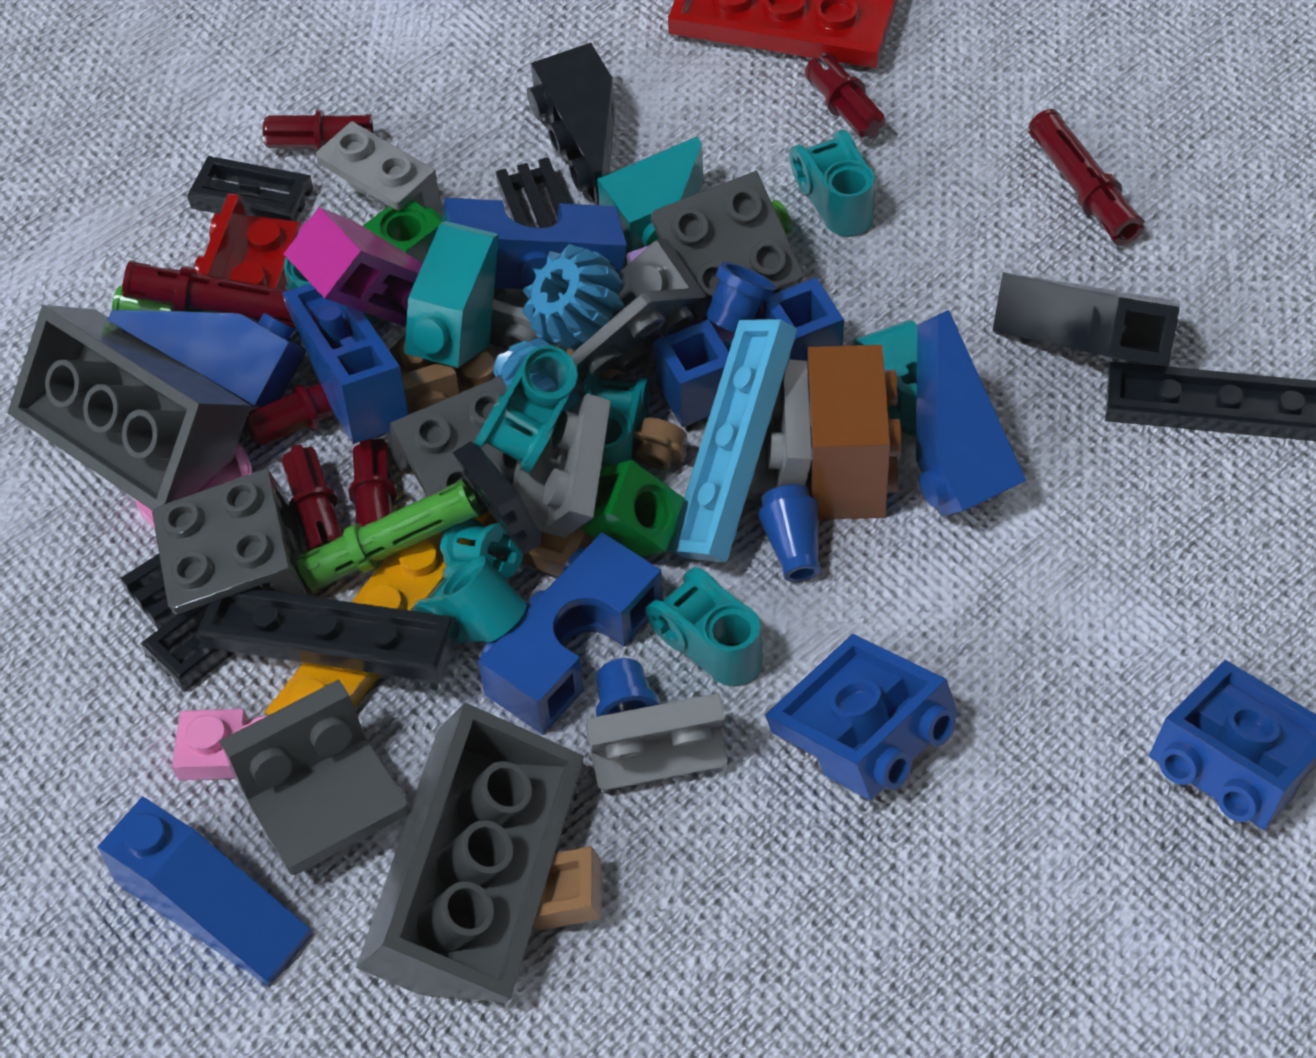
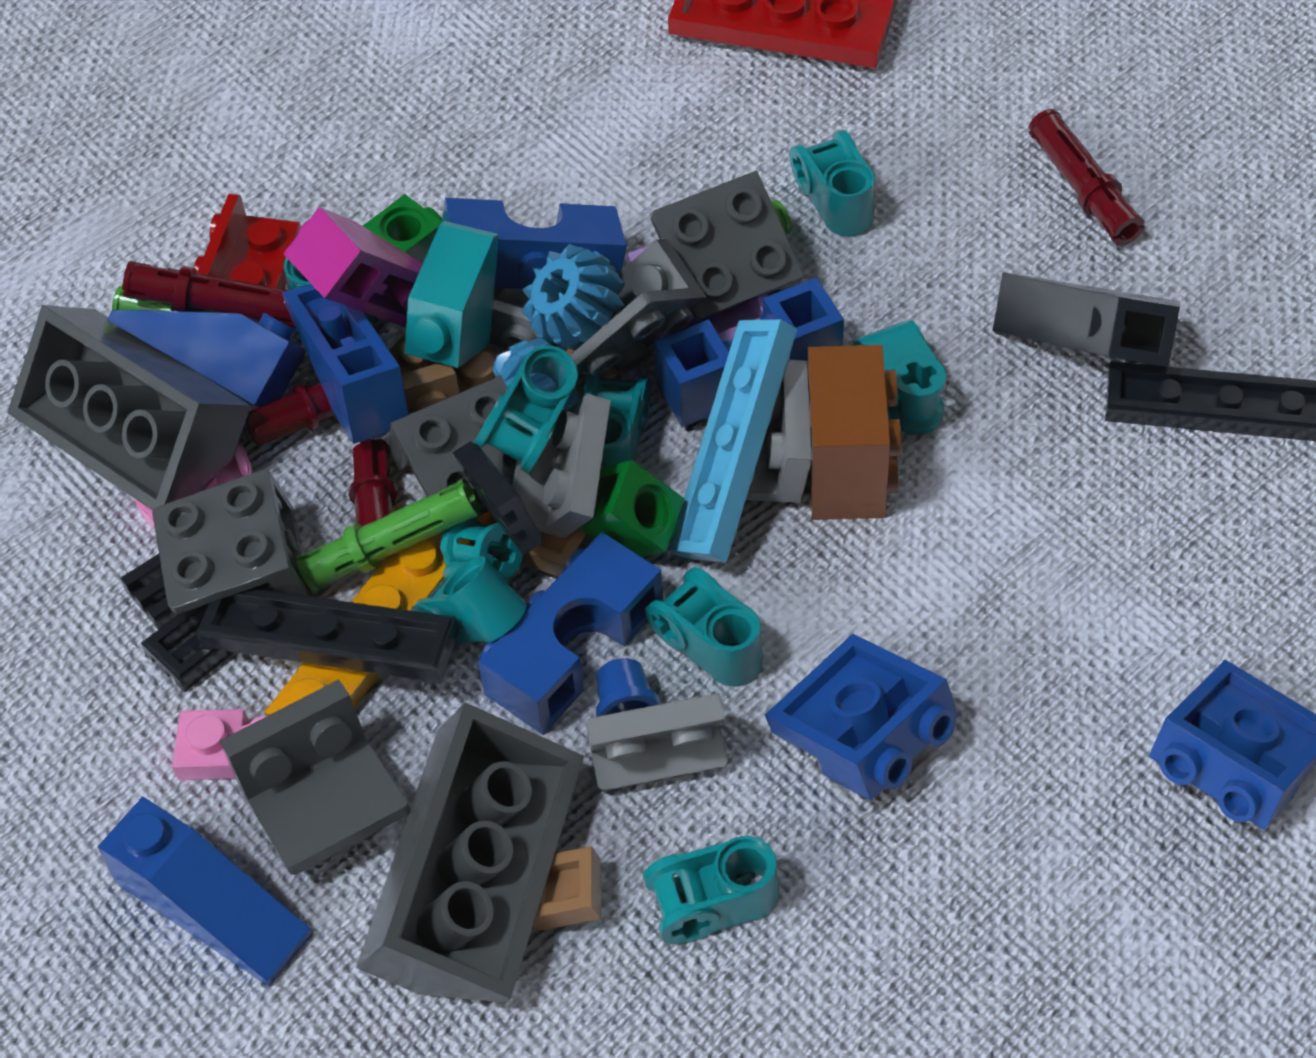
(211, 194): black tile -> none
(308, 130): dark red axle -> none
(311, 498): dark red axle -> none
(380, 169): light grey bracket -> none
(528, 179): black tile -> none
(579, 106): black slope -> none
(652, 185): teal slope -> none
(659, 443): medium nougat plate -> none
(709, 890): none -> teal piece
(737, 295): blue piece -> none
(792, 529): blue cone -> none
(845, 96): dark red axle -> none
(958, 433): blue slope -> none

